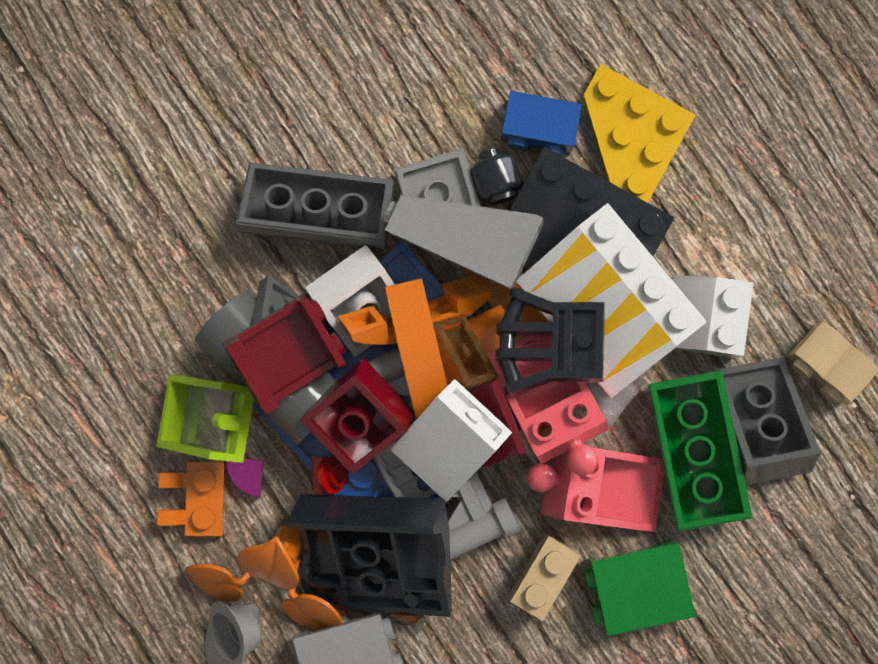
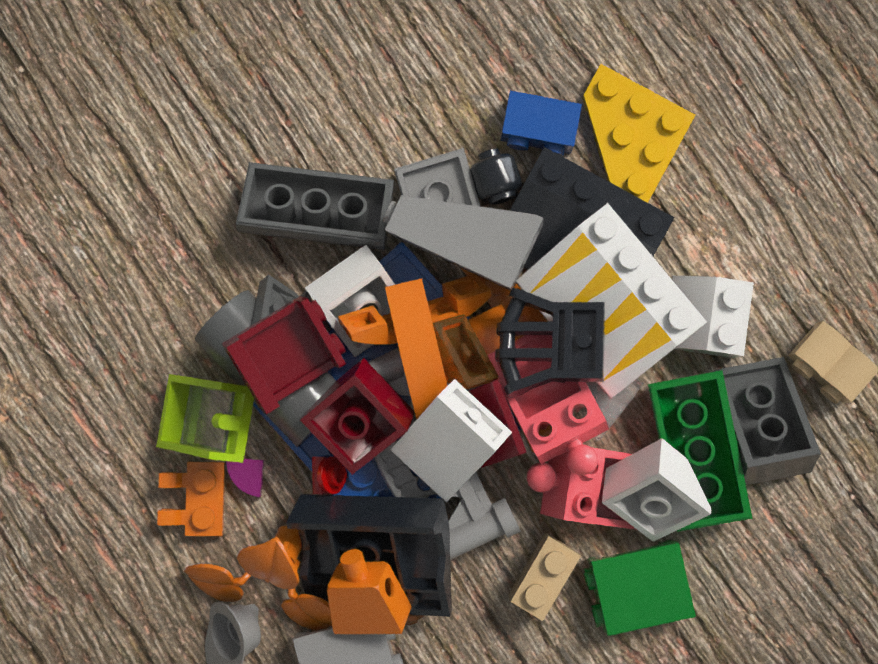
(366, 597): none -> orange torso
(655, 491): none -> white slope

